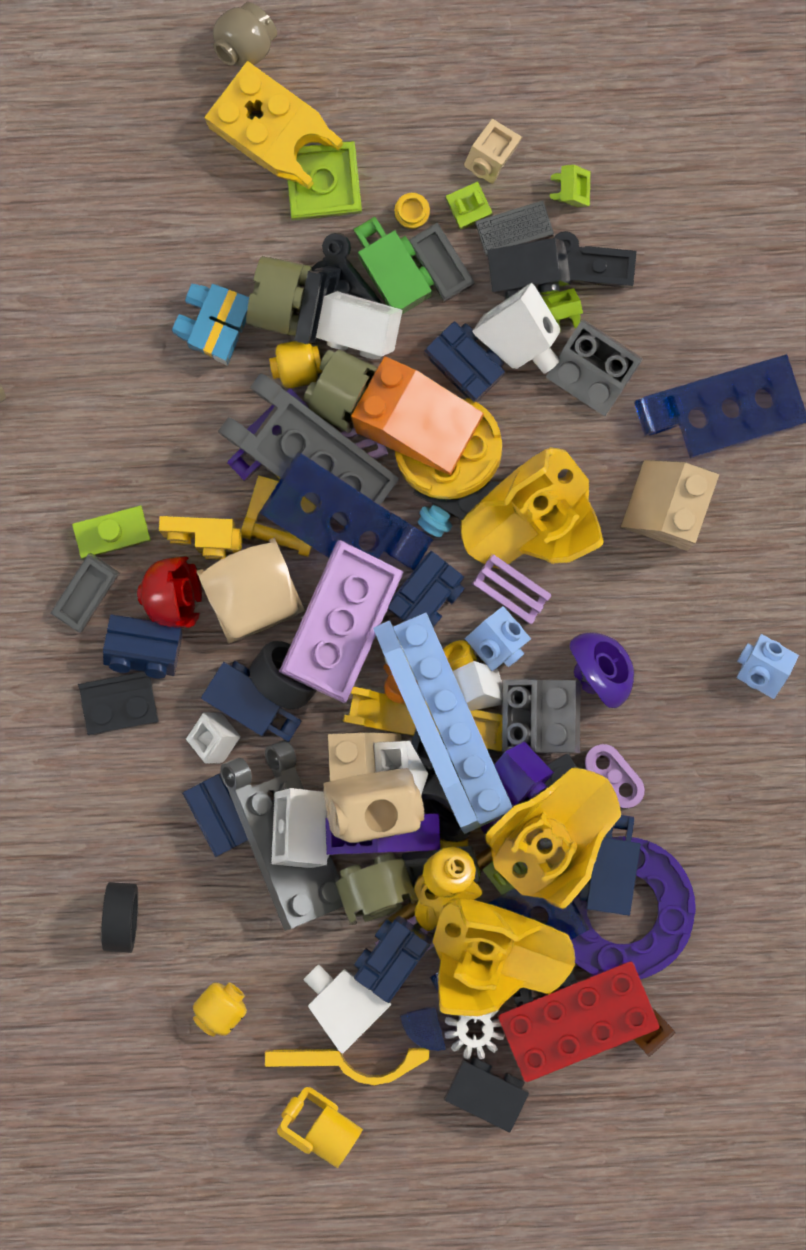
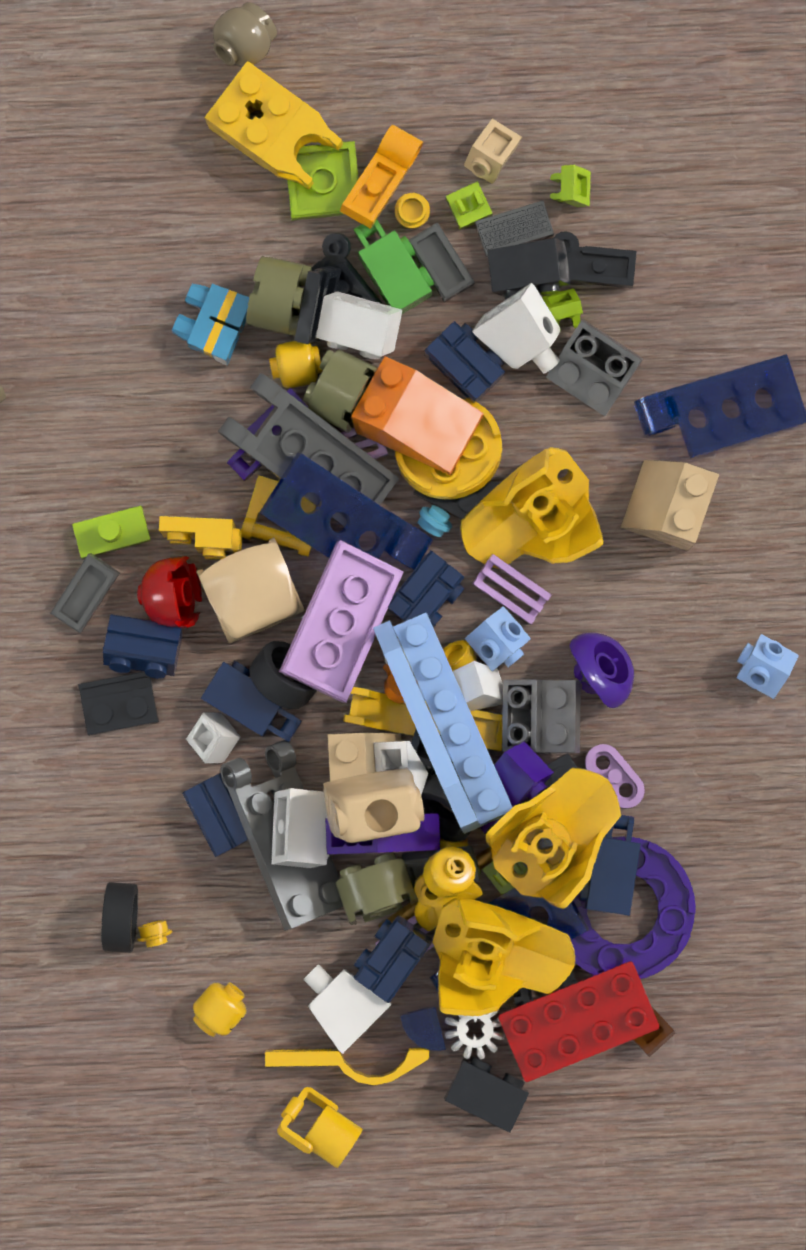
(154, 933): none -> yellow plate
(382, 176): none -> light orange plate

